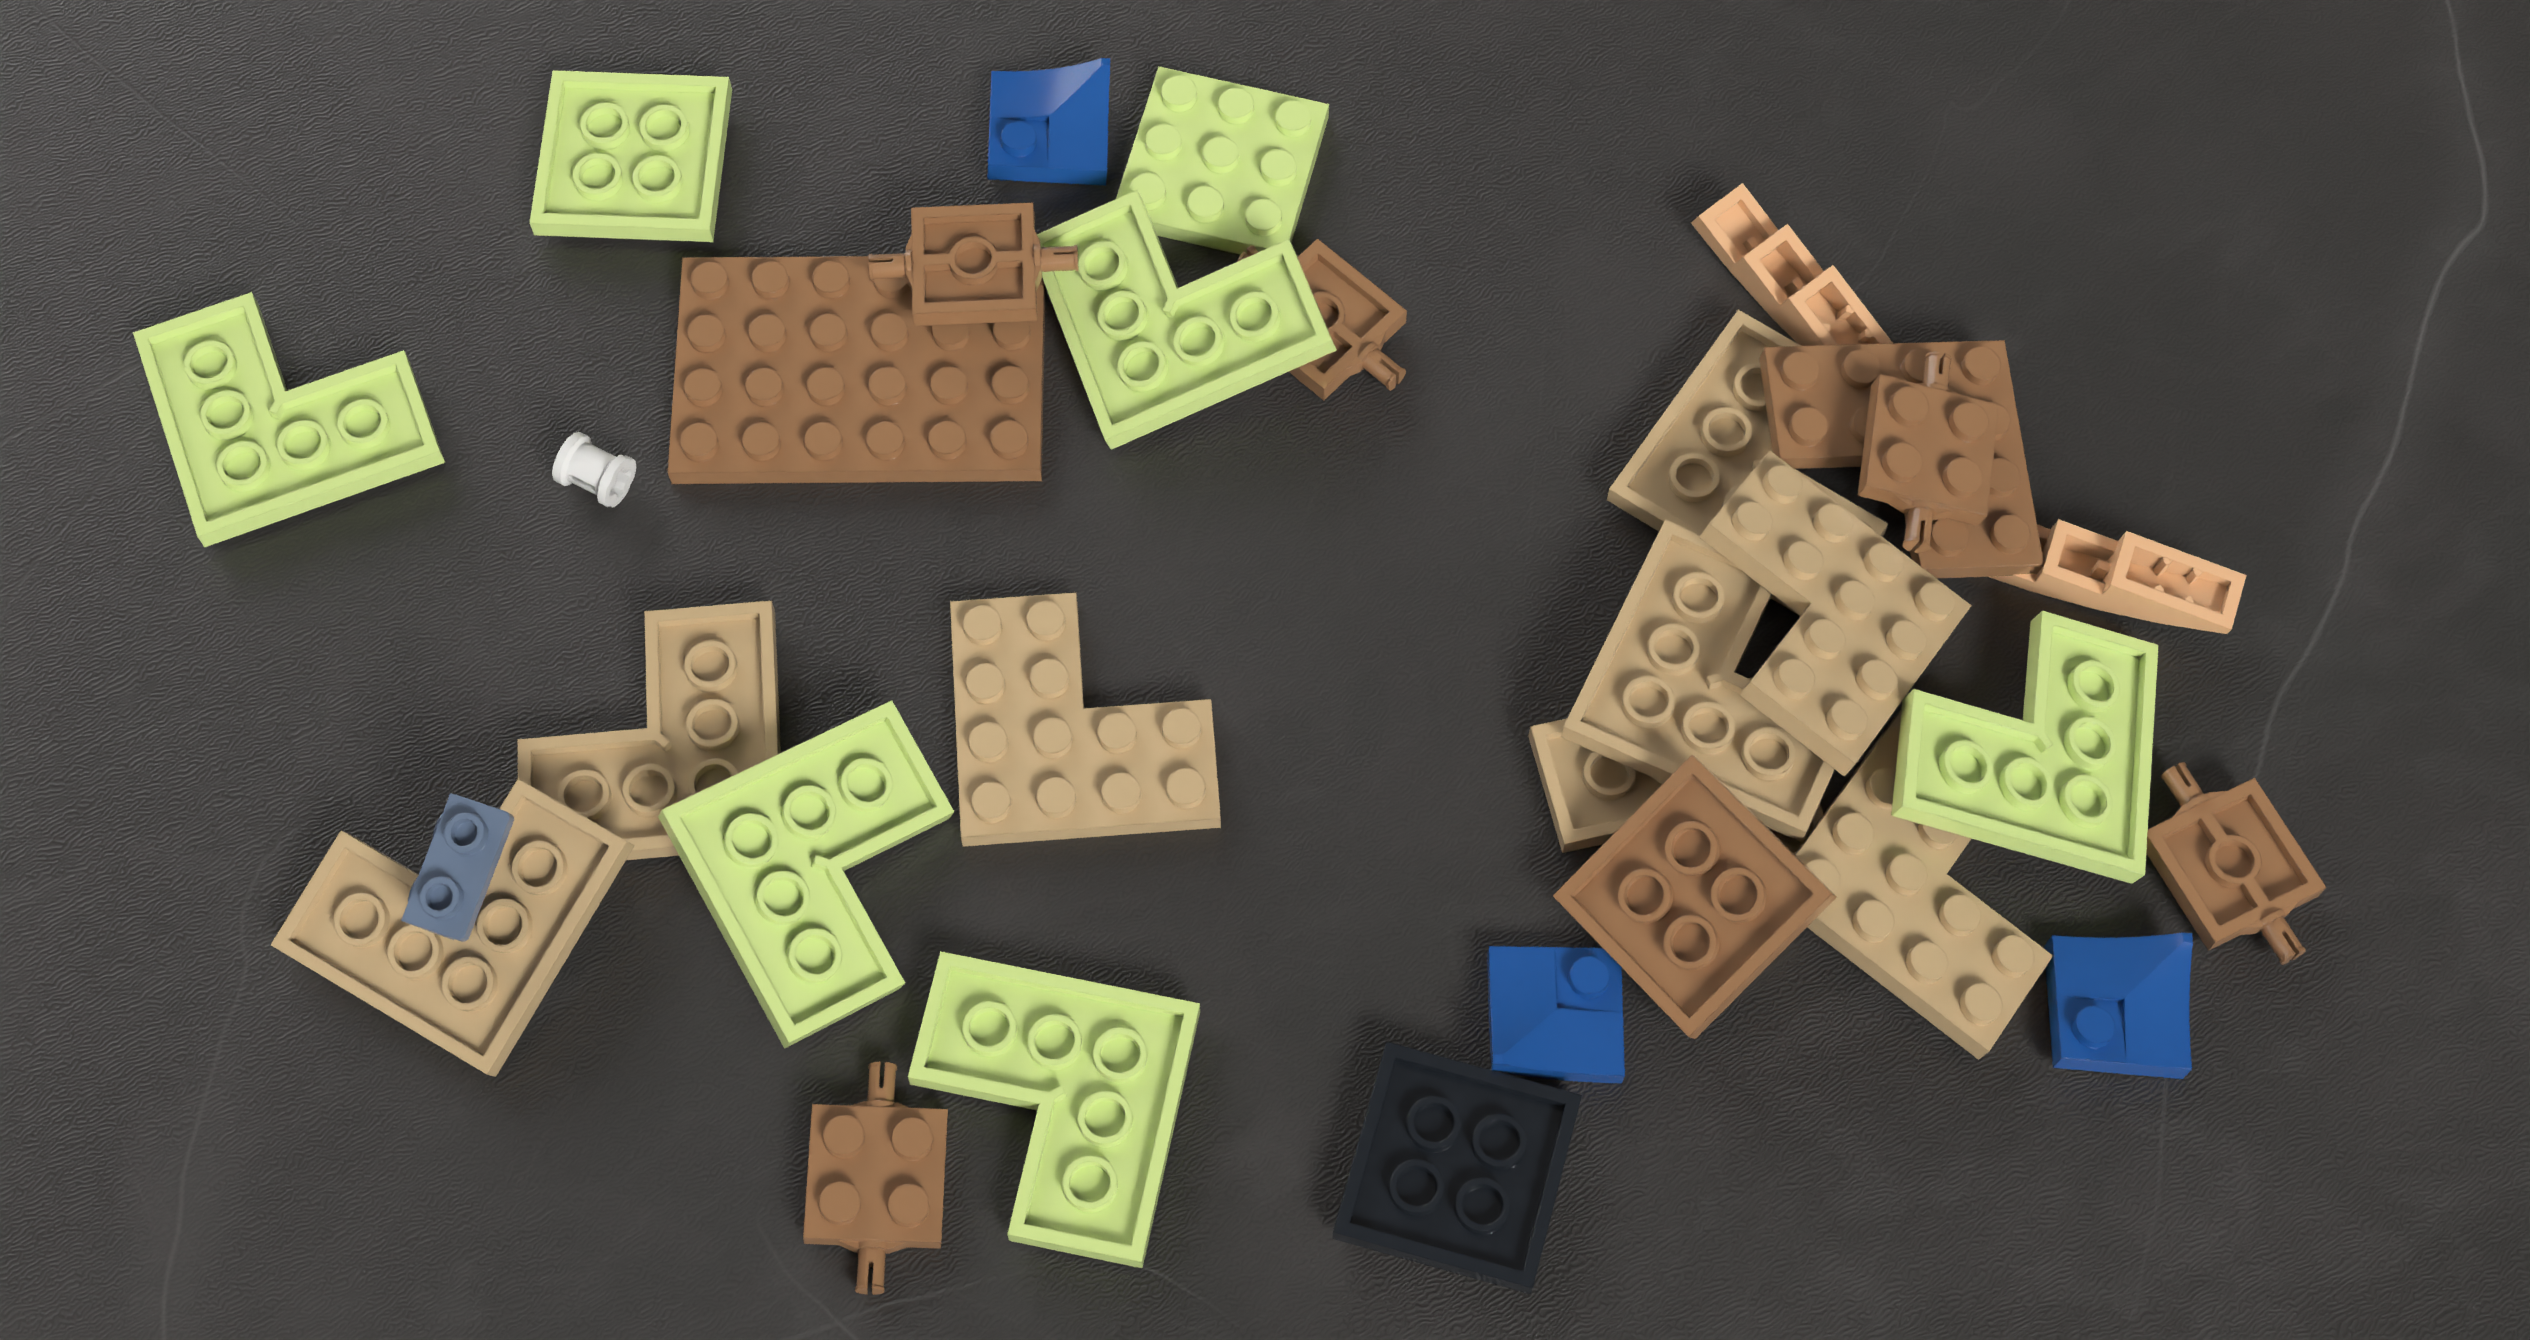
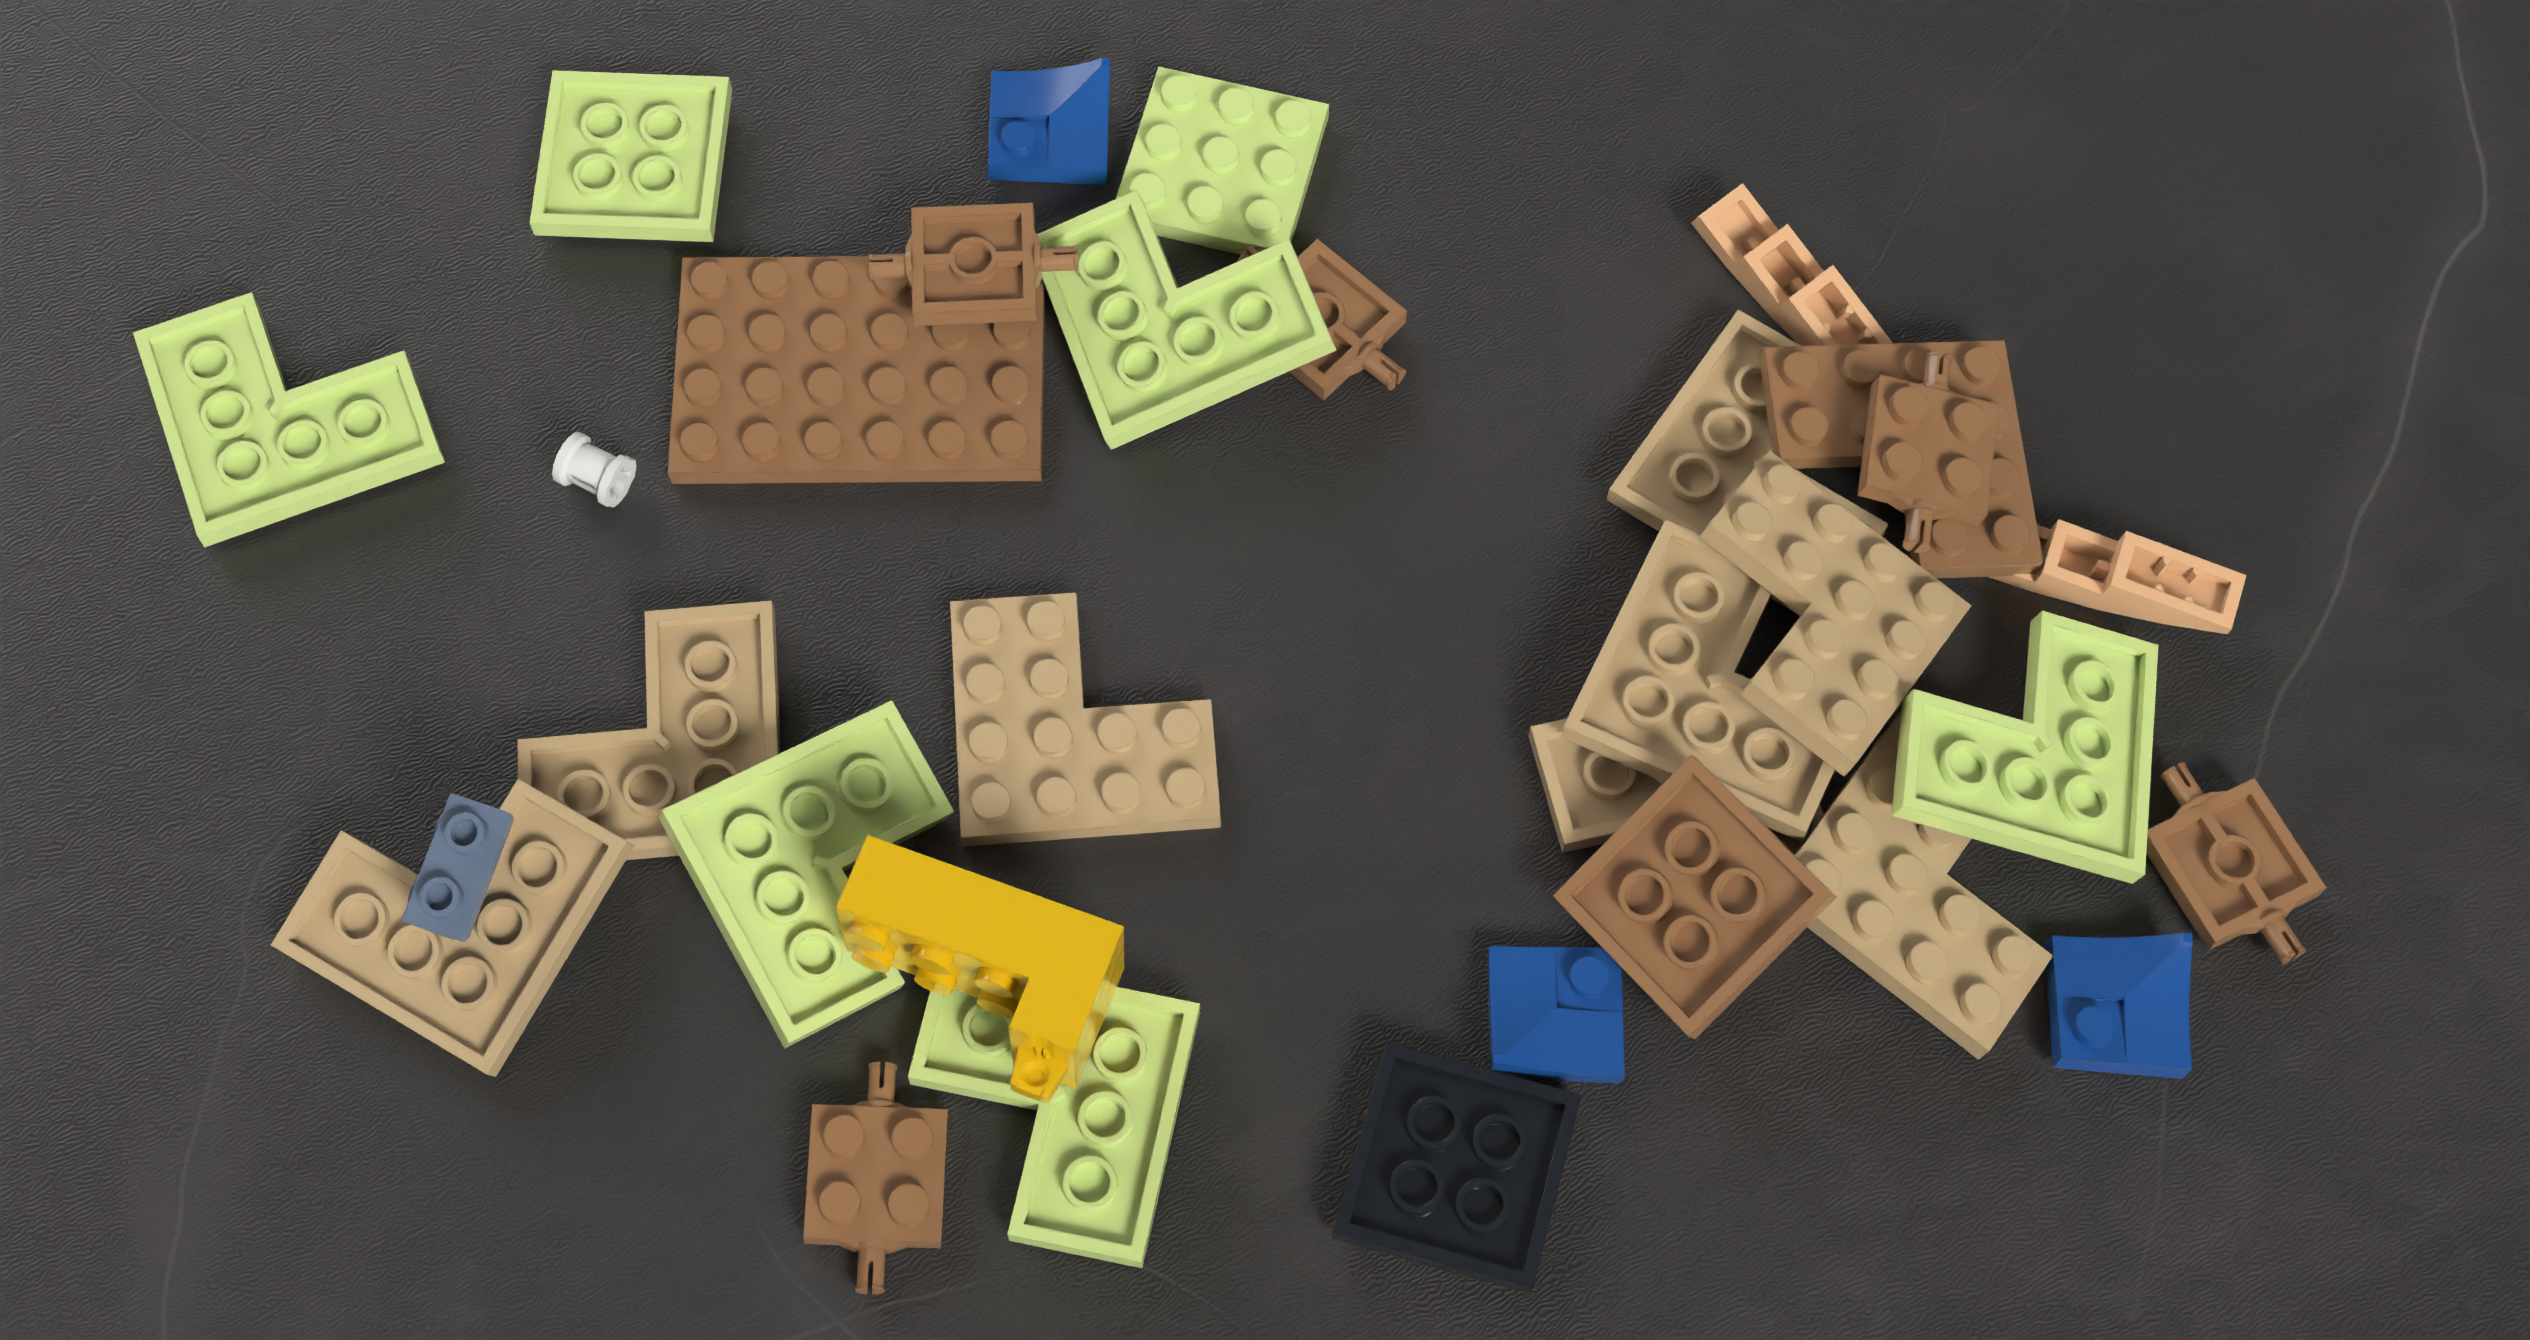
(994, 942): none -> yellow hinge

